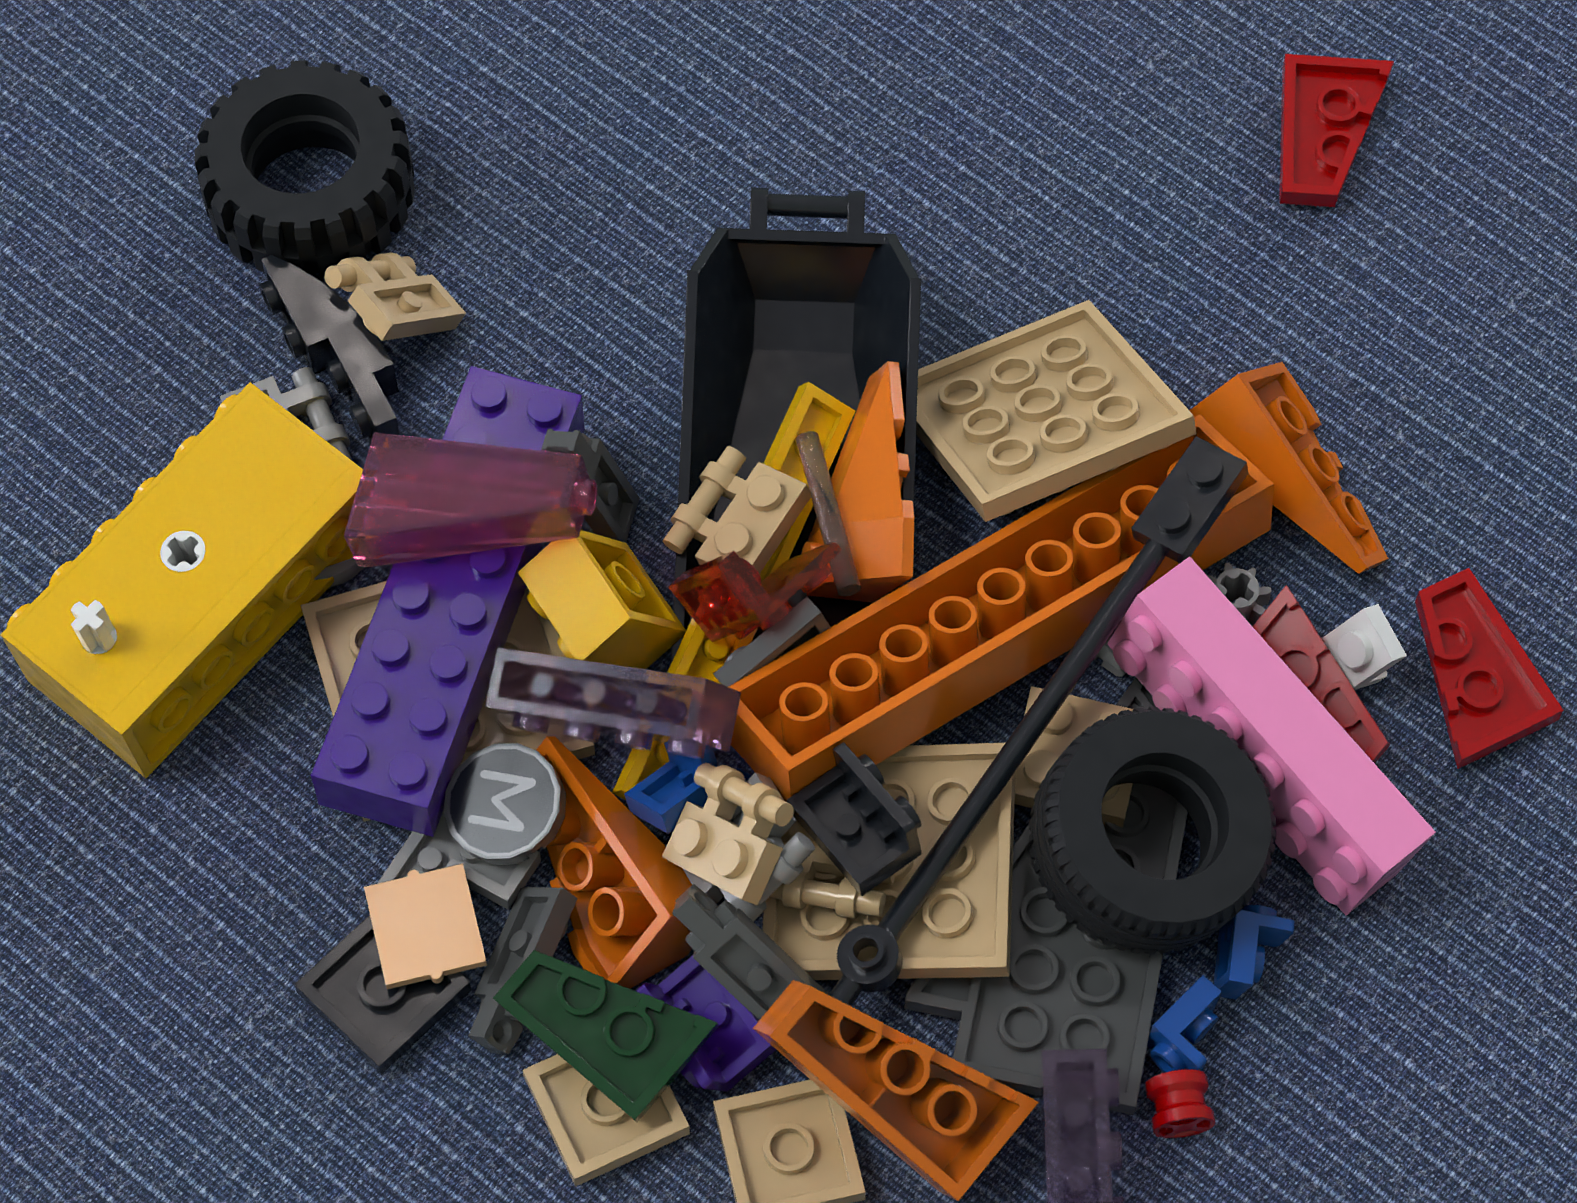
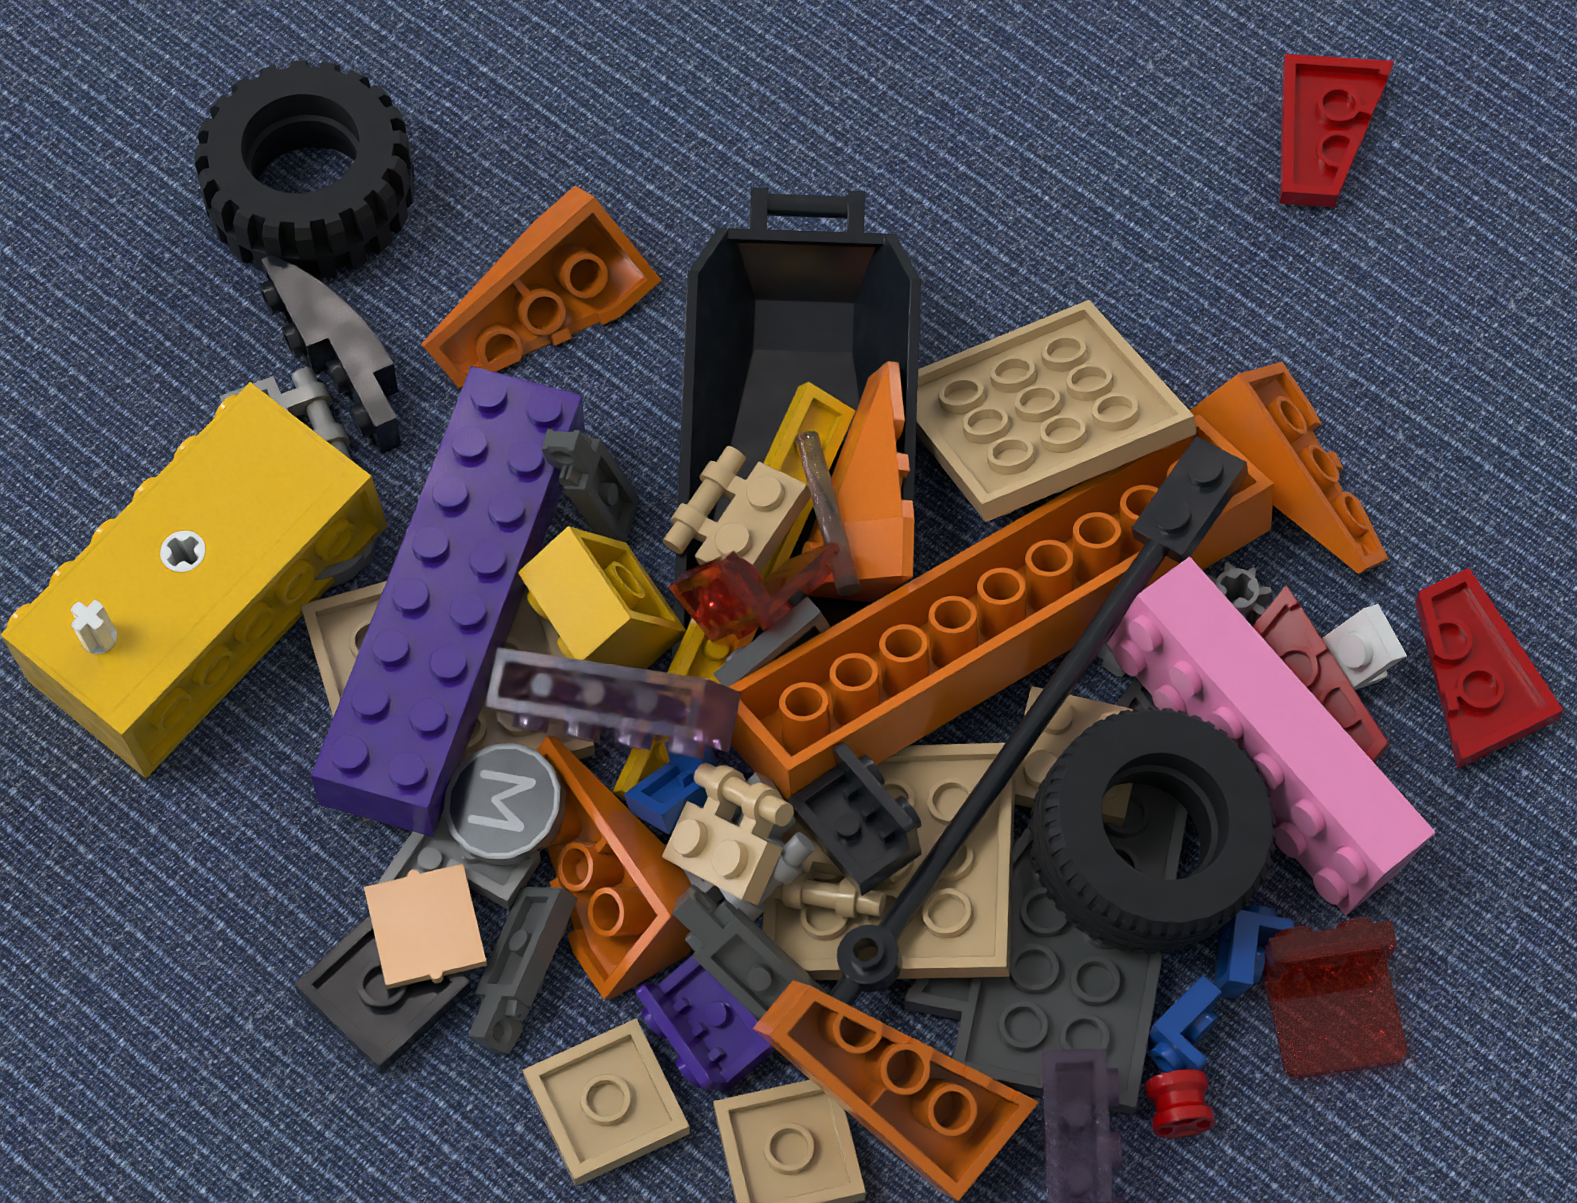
(393, 297): tan plate -> none
(462, 498): clear pink slope -> none
(551, 283): none -> orange wedge
(606, 1032): dark green wing -> none
(1334, 998): none -> clear red bracket

